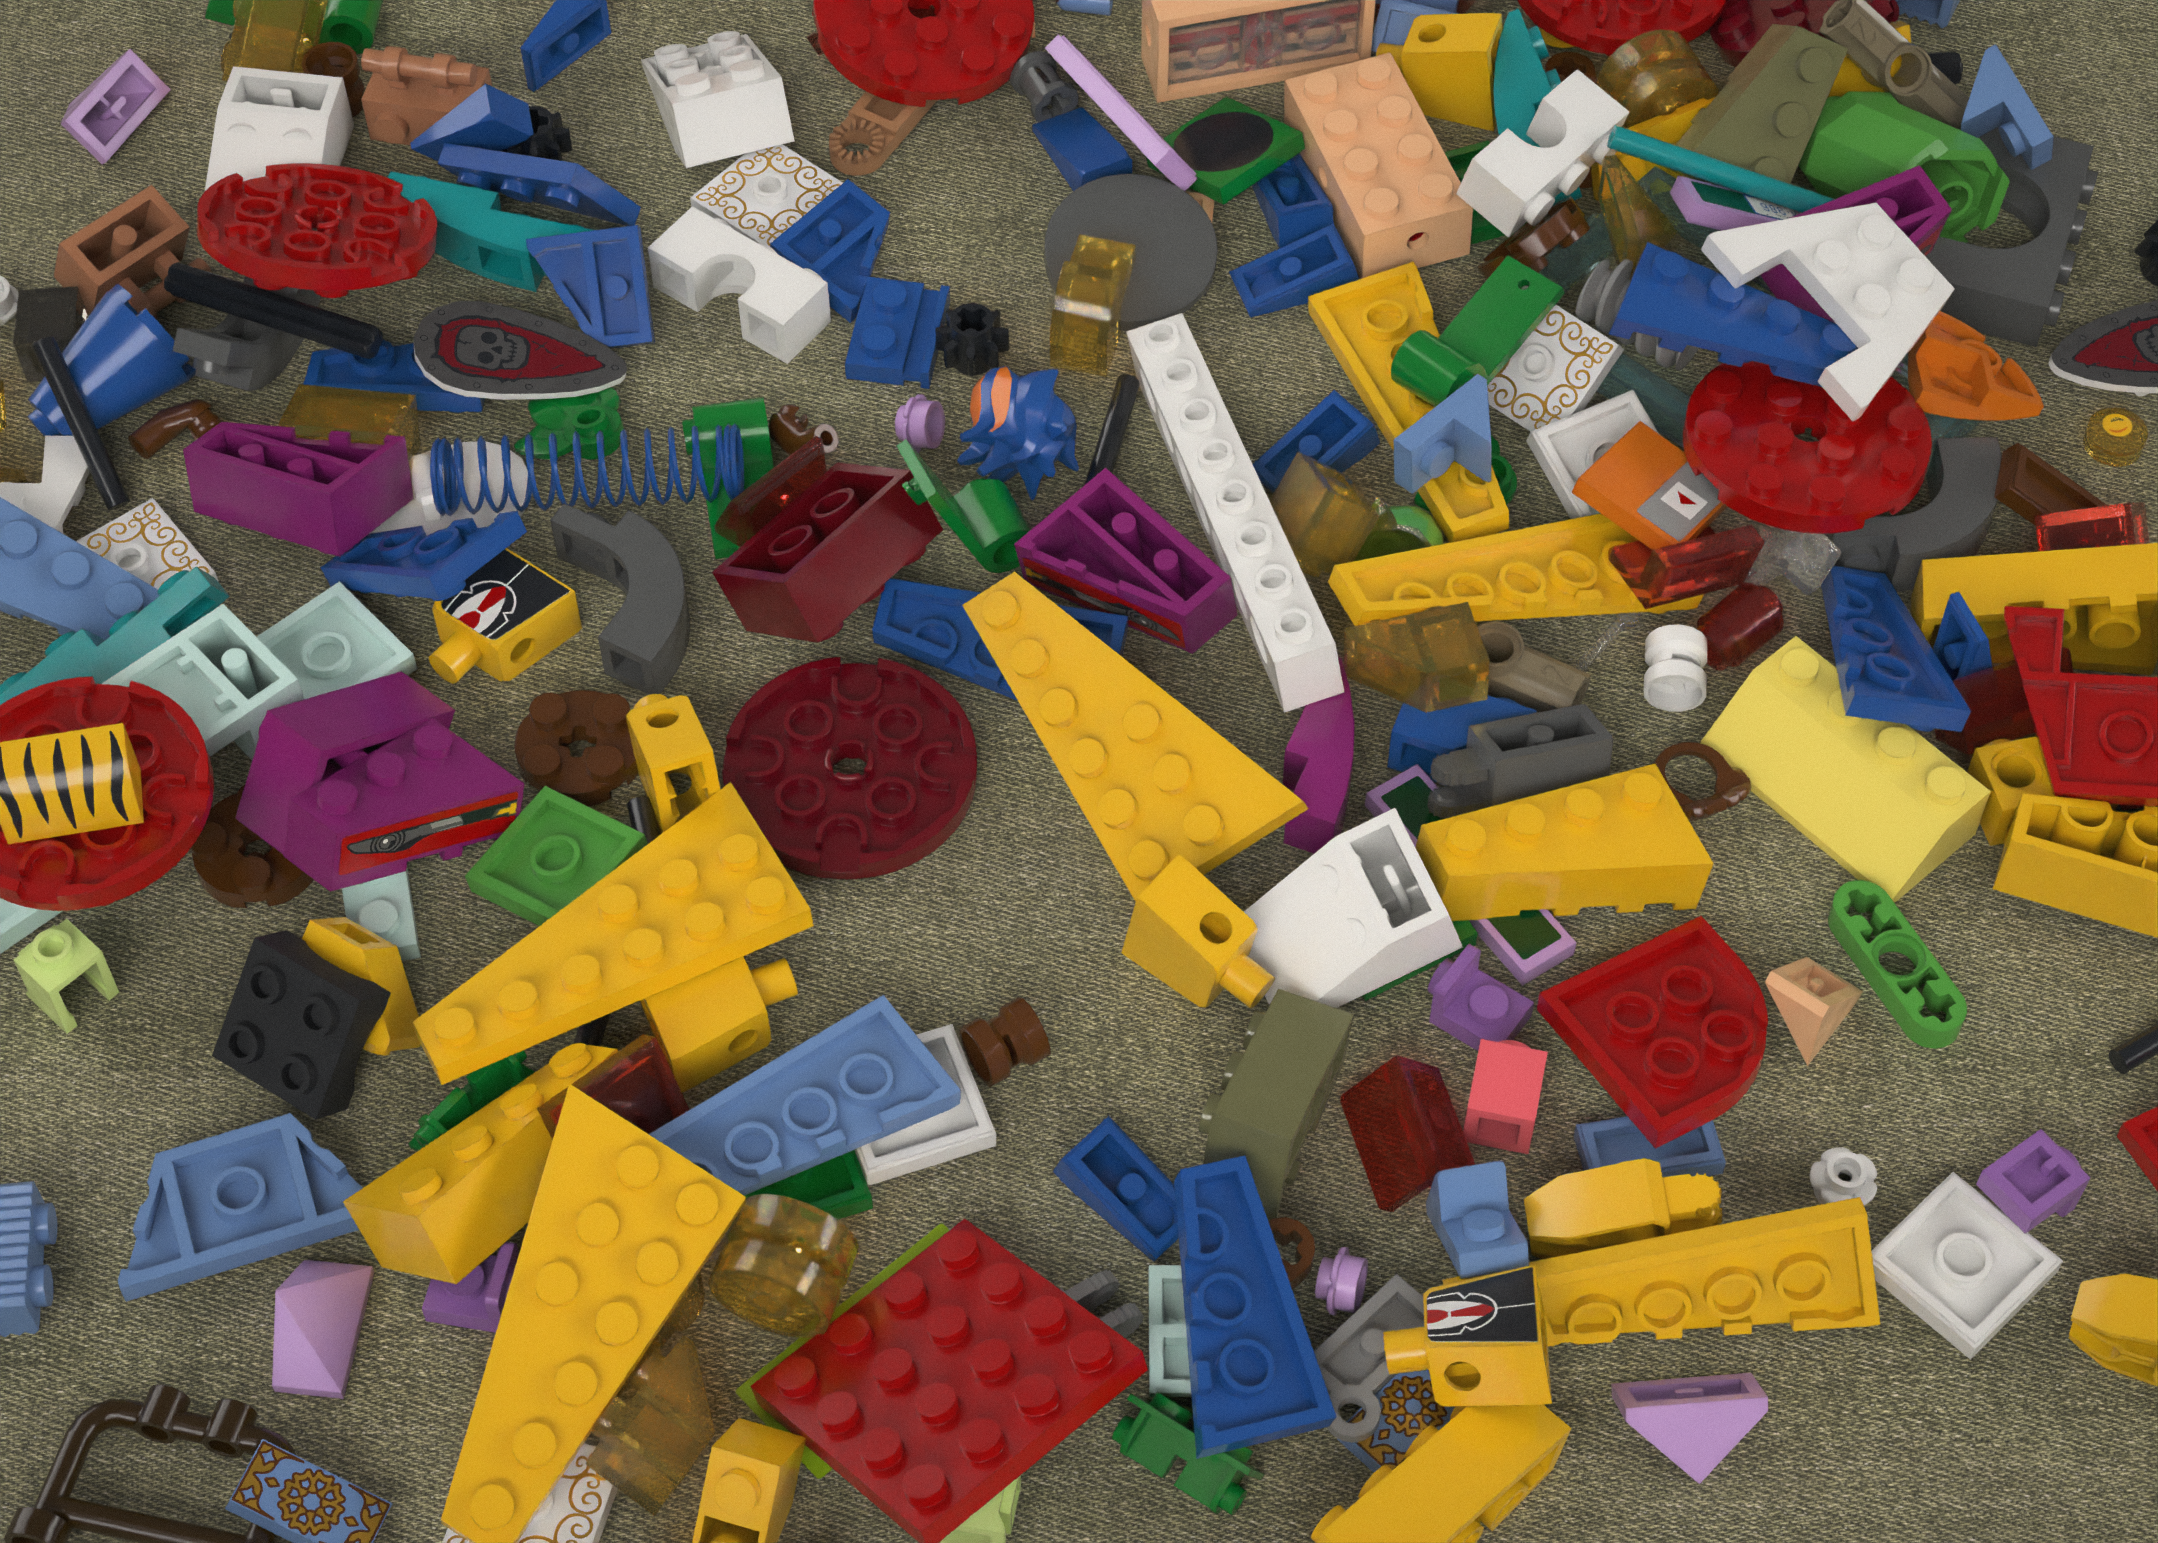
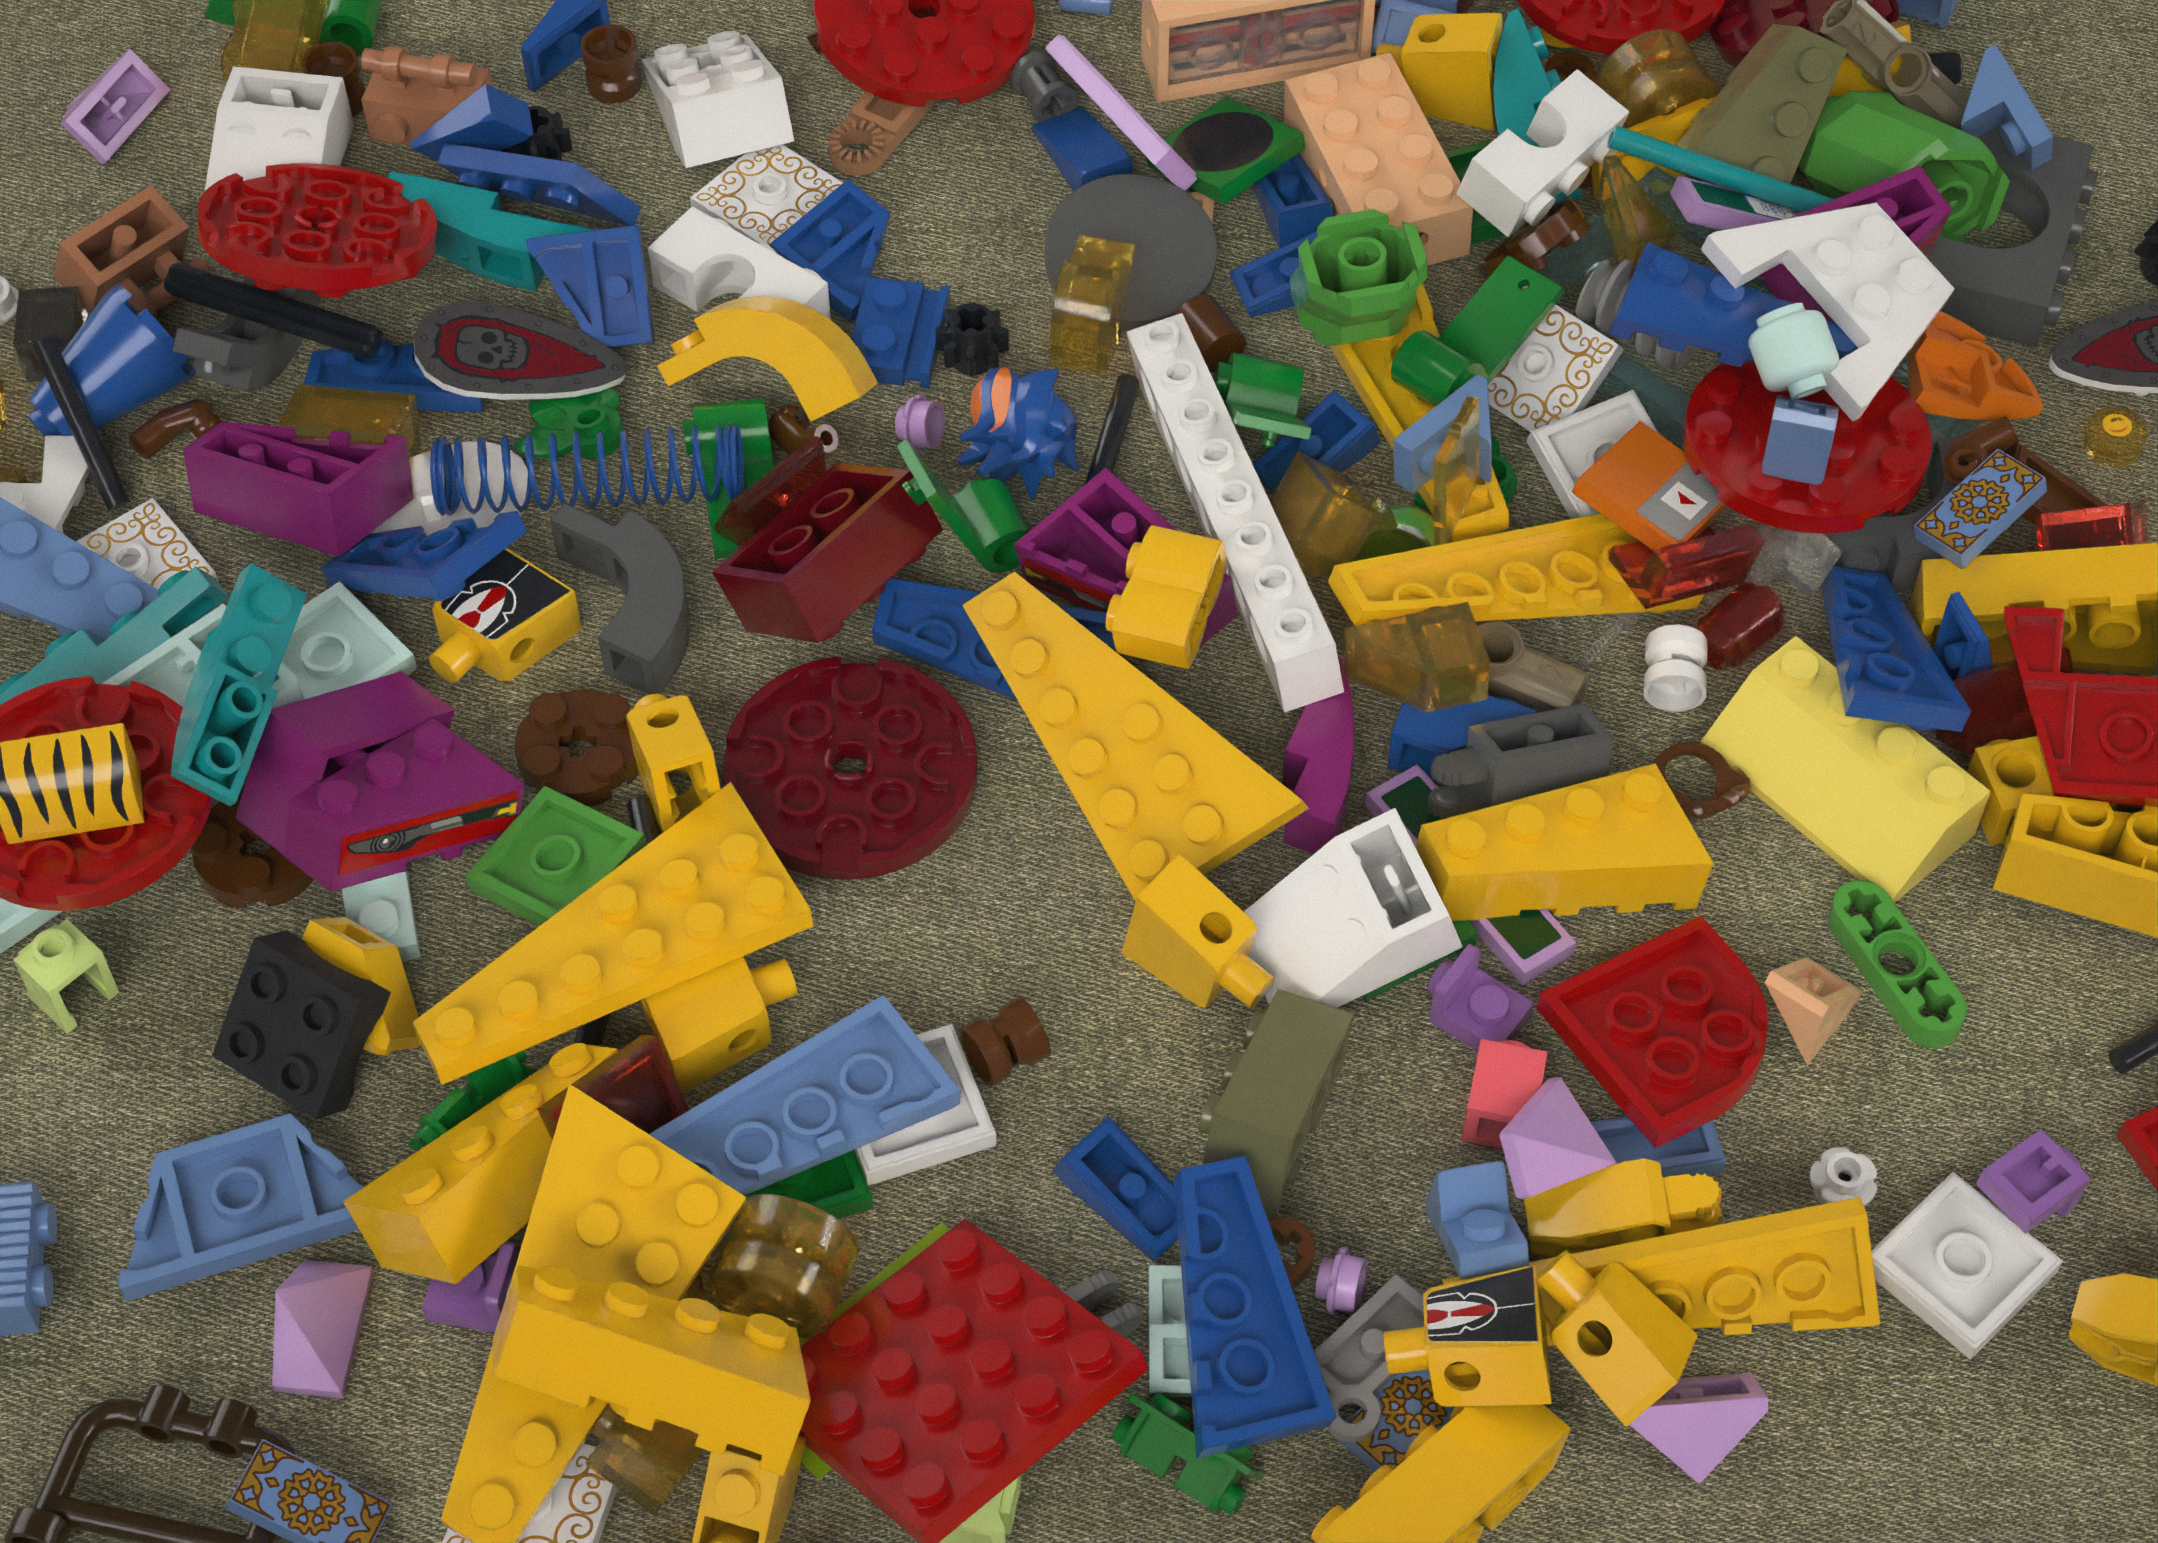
(234, 684): none -> teal slope
(611, 63): none -> reddish brown wheel
(656, 1360): none -> yellow wedge
(791, 337): none -> yellow arch
(1167, 597): none -> yellow brick
(1212, 330): none -> reddish brown piece
(1262, 395): none -> green door
(1358, 278): none -> bright green brick
(1404, 1129): clear red panel -> none
(1456, 470): none -> clear yellow piece
(1551, 1142): none -> lavender slope
(1616, 1334): none -> yellow torso
(1793, 350): none -> light aqua head
(1800, 440): none -> medium blue slope
(1975, 447): none -> reddish brown arm
(1980, 508): none -> tile

